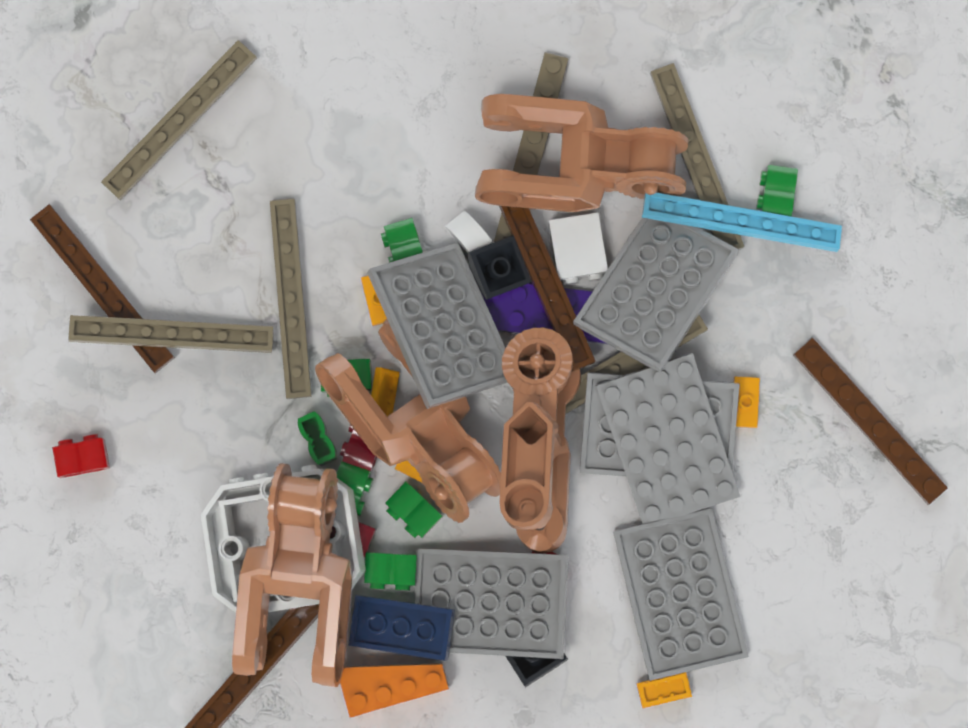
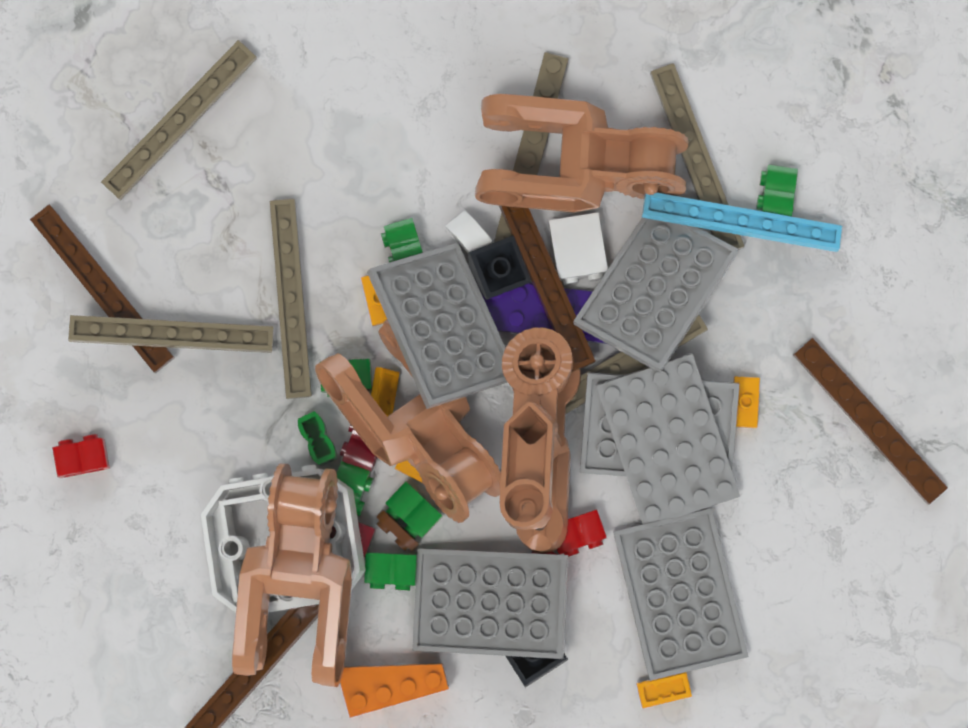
(388, 523): none -> reddish brown plate
(401, 627): dark blue plate -> none
(583, 531): none -> red brick

